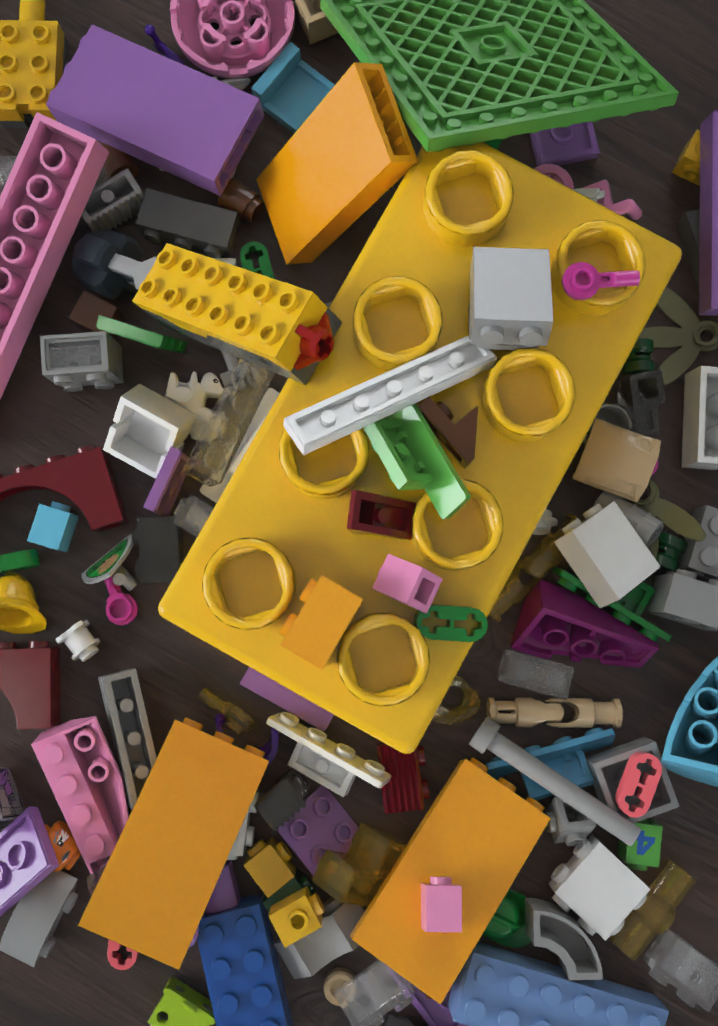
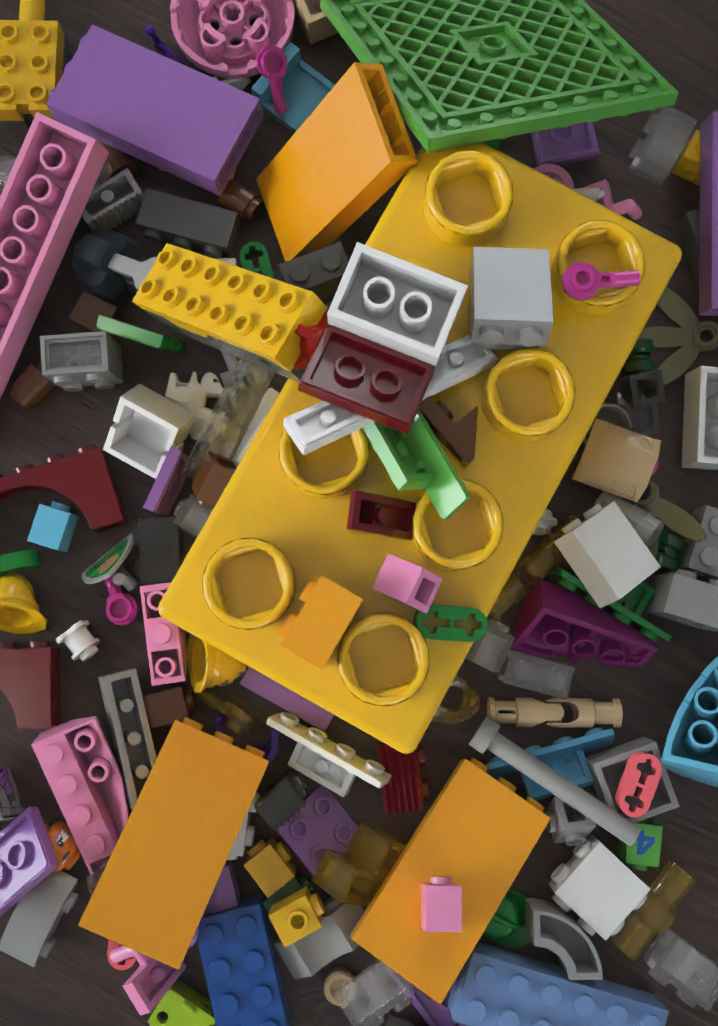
(31, 386): none -> reddish brown brick
(149, 981): none -> bright pink plate
(164, 640): none -> bright pink slope
(169, 705): none -> reddish brown brick
(210, 666): none -> yellow piece
(213, 478): none -> reddish brown brick
(272, 65): none -> dark pink plate
(317, 271): none -> dark grey brick
(367, 379): none -> dark red tile
(396, 304): none -> white brick
(492, 647): none -> clear brick
(662, 145): none -> clear brick

